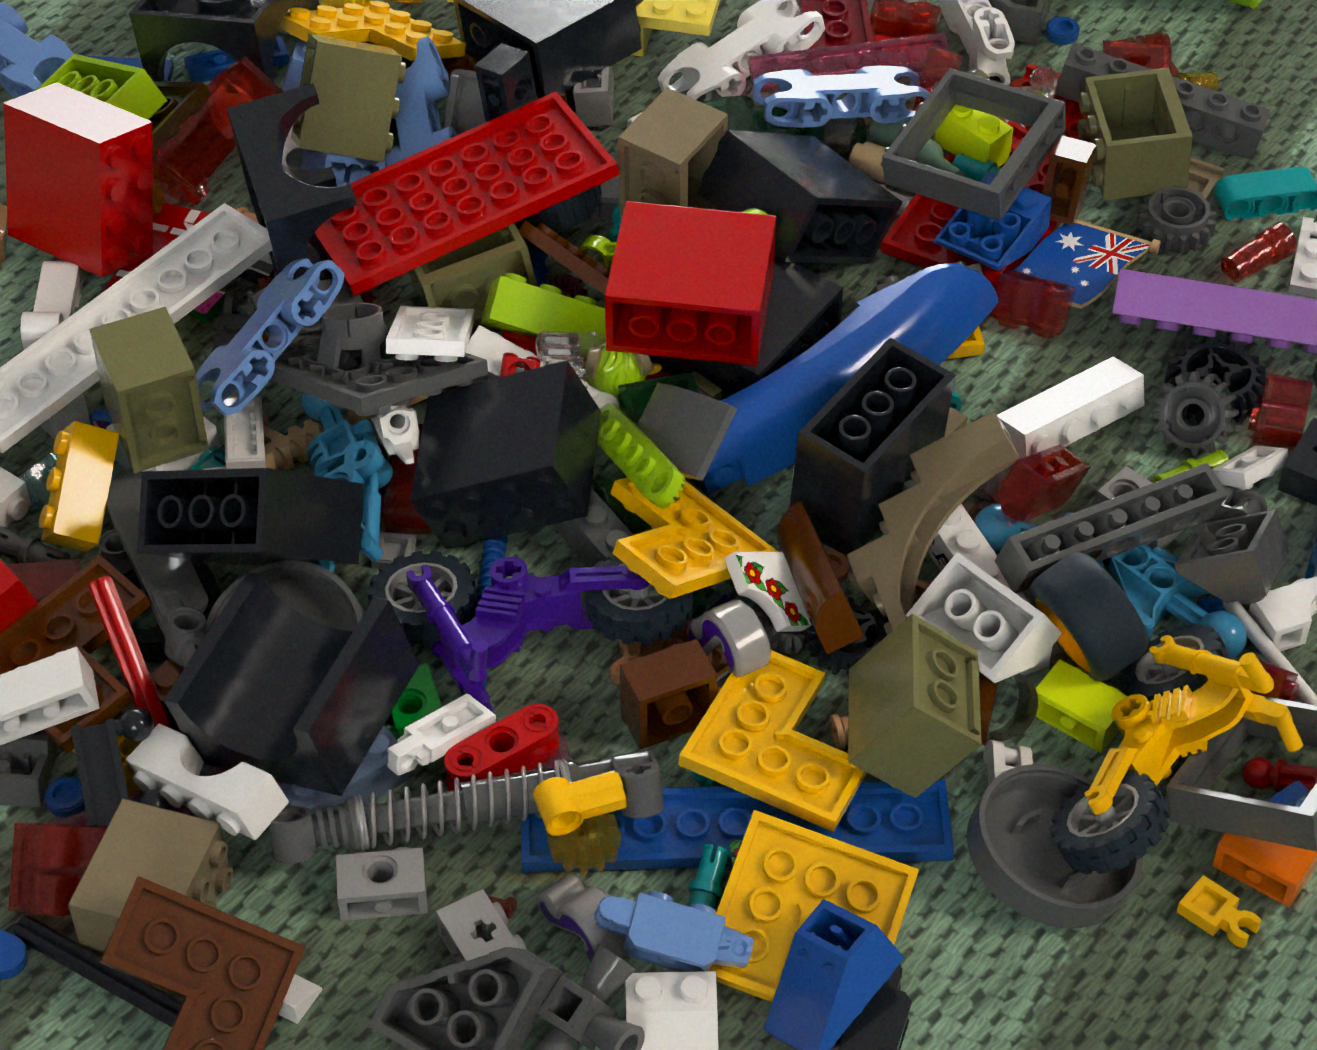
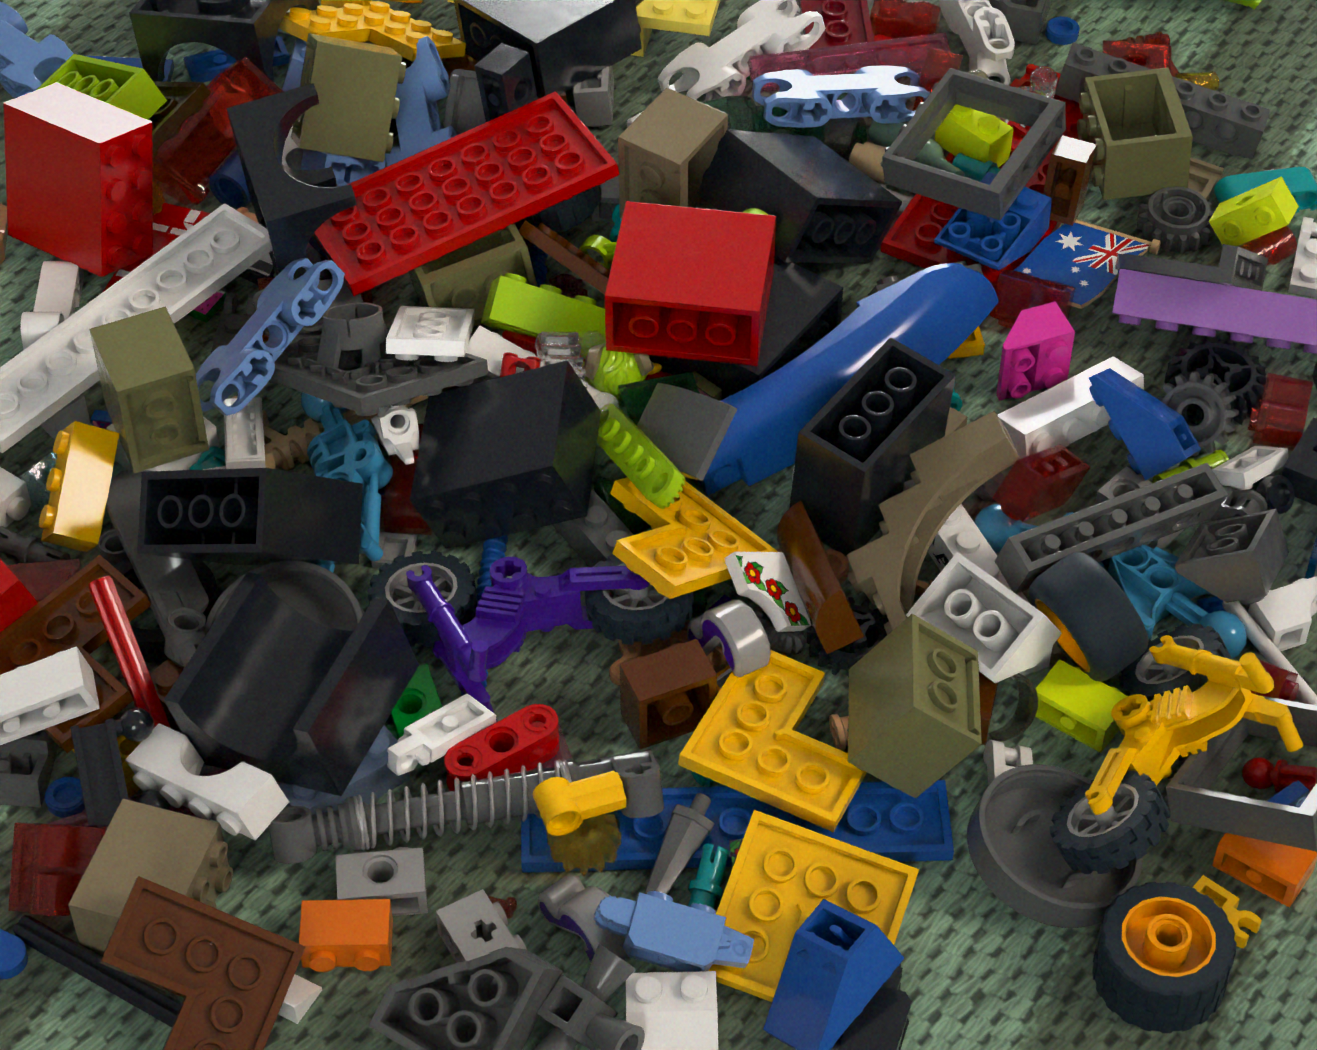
(229, 183): none -> dark blue piece
(346, 934): none -> orange brick
(682, 839): none -> dark grey bar
(1035, 352): none -> dark pink slope
(1148, 427): none -> blue slope
(1163, 956): none -> black wheel
(1236, 268): none -> dark grey window
(1254, 213): none -> neon yellow brick
(1277, 492): none -> black tile

